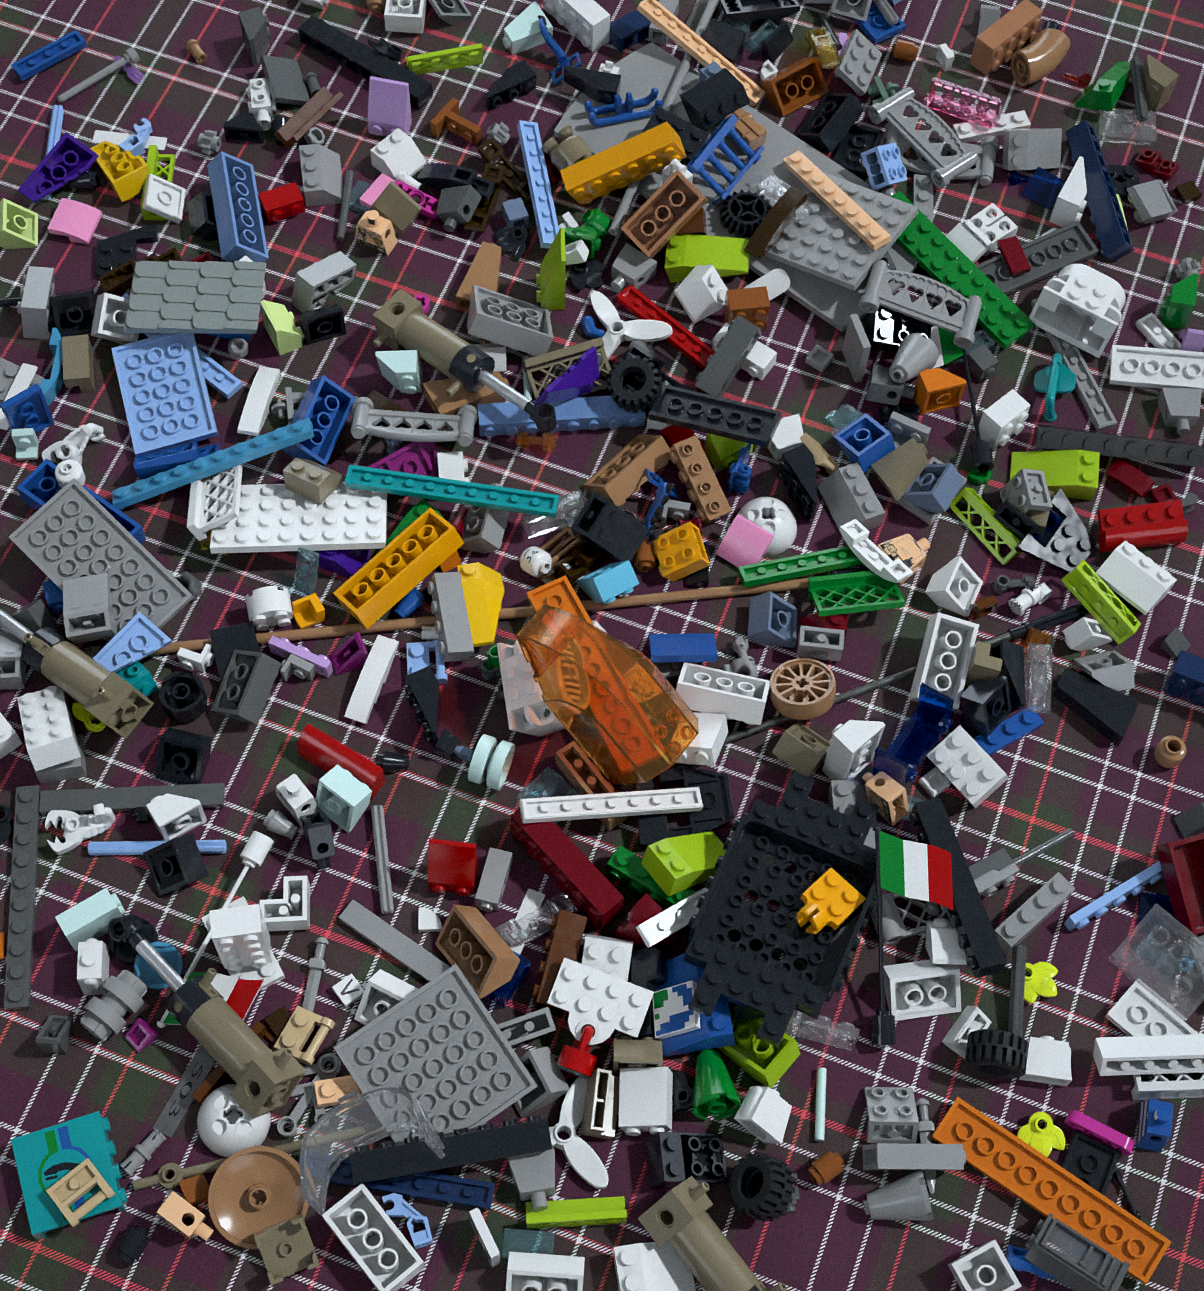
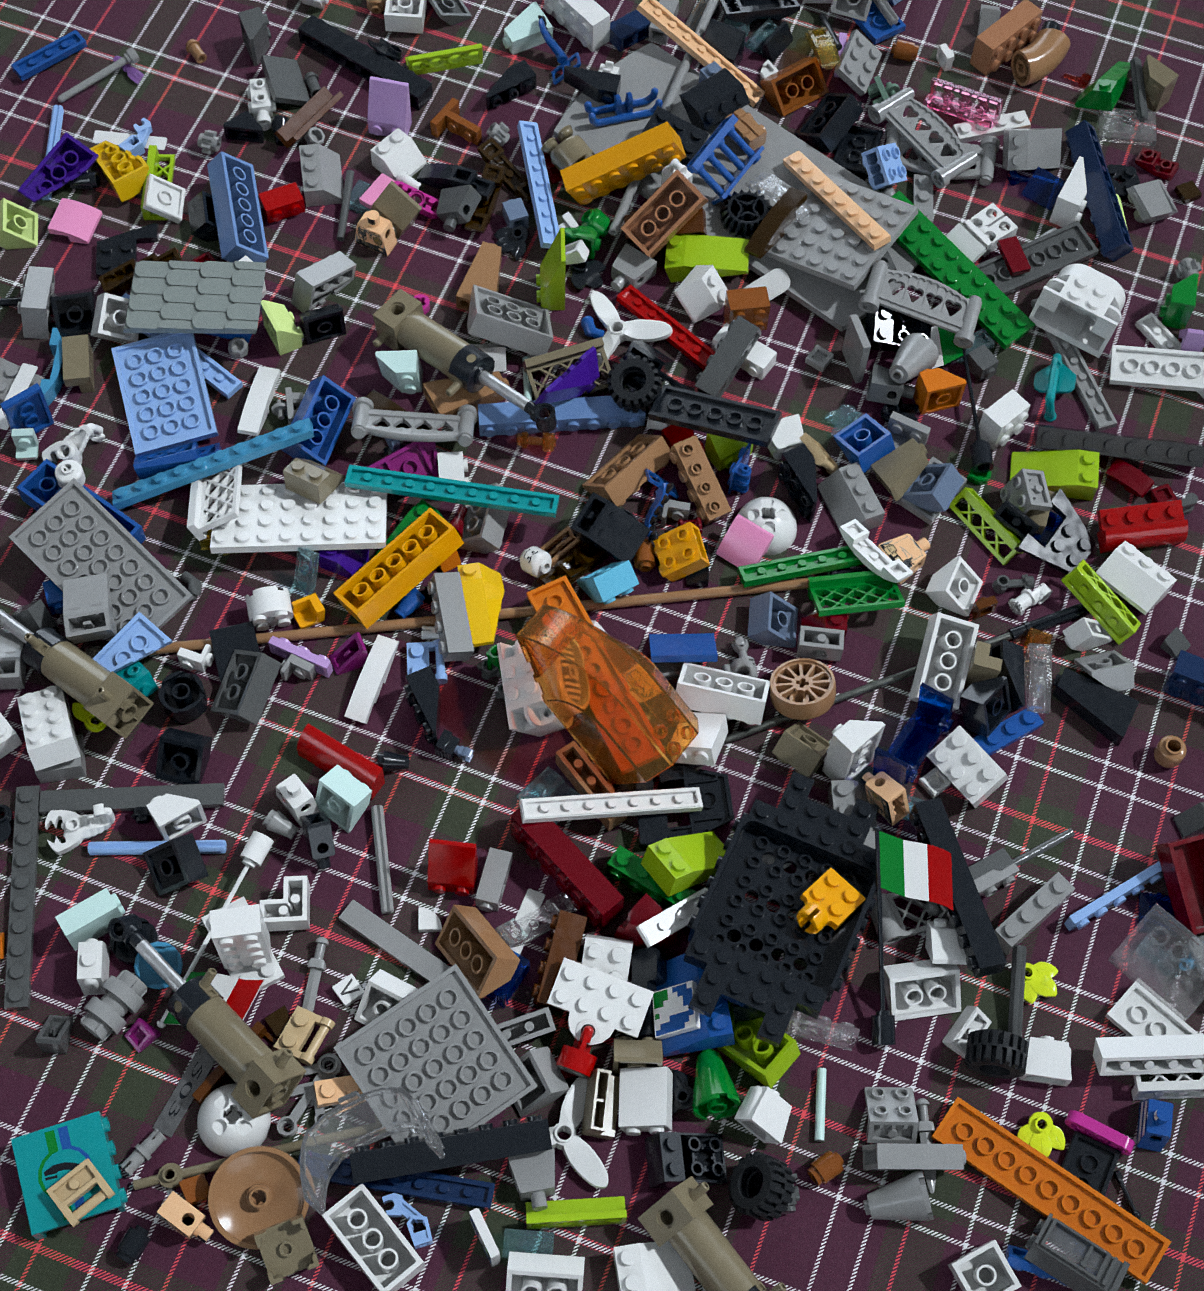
(491, 762): light aqua wheel -> none
(567, 512): clear slope -> none
(1180, 408): light grey torso -> none

